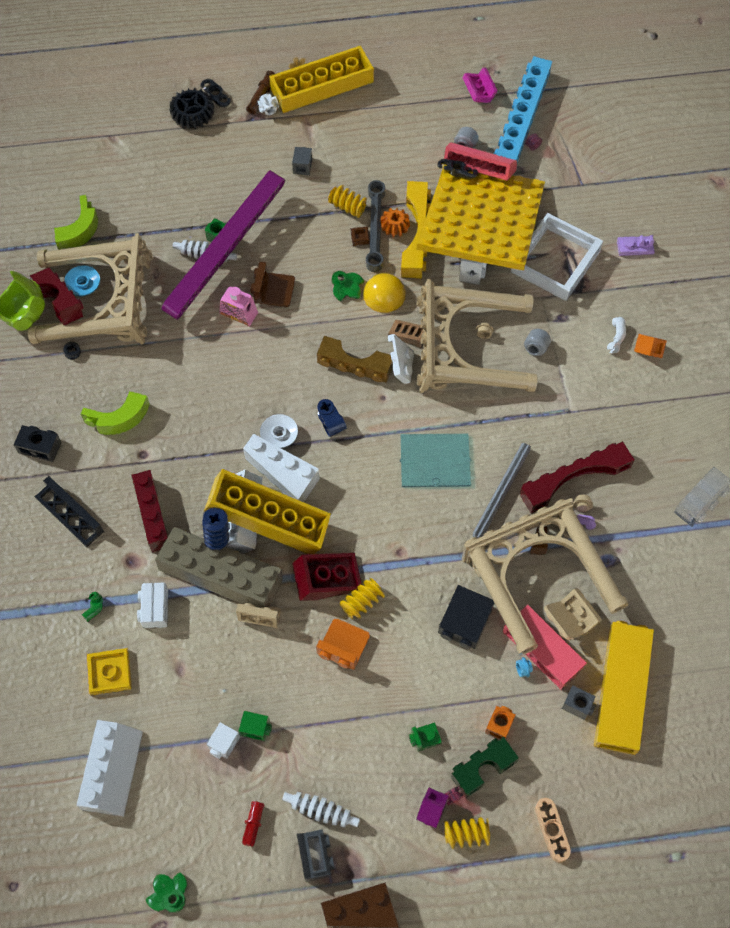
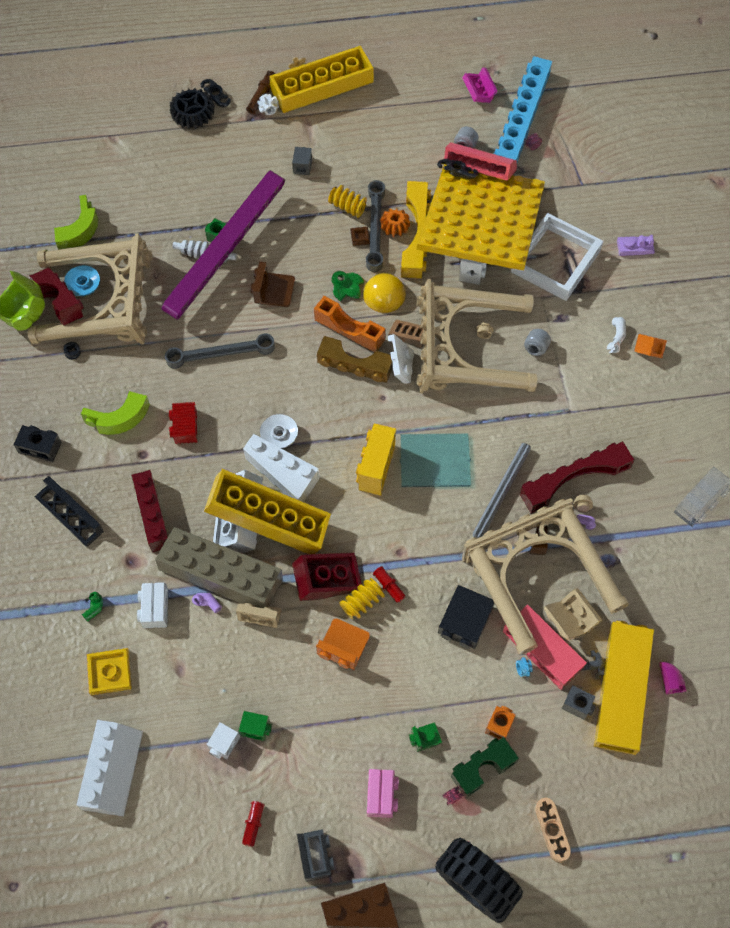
(165, 891): green plate -> none
(184, 422): none -> red brick
(207, 599): none -> lavender arm
(215, 528): dark blue piece -> none
(218, 351): none -> dark grey piece
(238, 306): bright pink torso -> none
(321, 809): white piece -> none
(331, 420): dark blue piece -> none
(332, 316): none -> orange arch
(376, 459): none -> yellow brick
(381, 793): none -> bright pink brick
(389, 584): none -> red axle
(432, 807): magenta brick -> none
(467, 832): yellow piece -> none
(479, 879): none -> black tyre
(598, 664): none -> dark grey piece
(672, 678): none -> dark pink brick

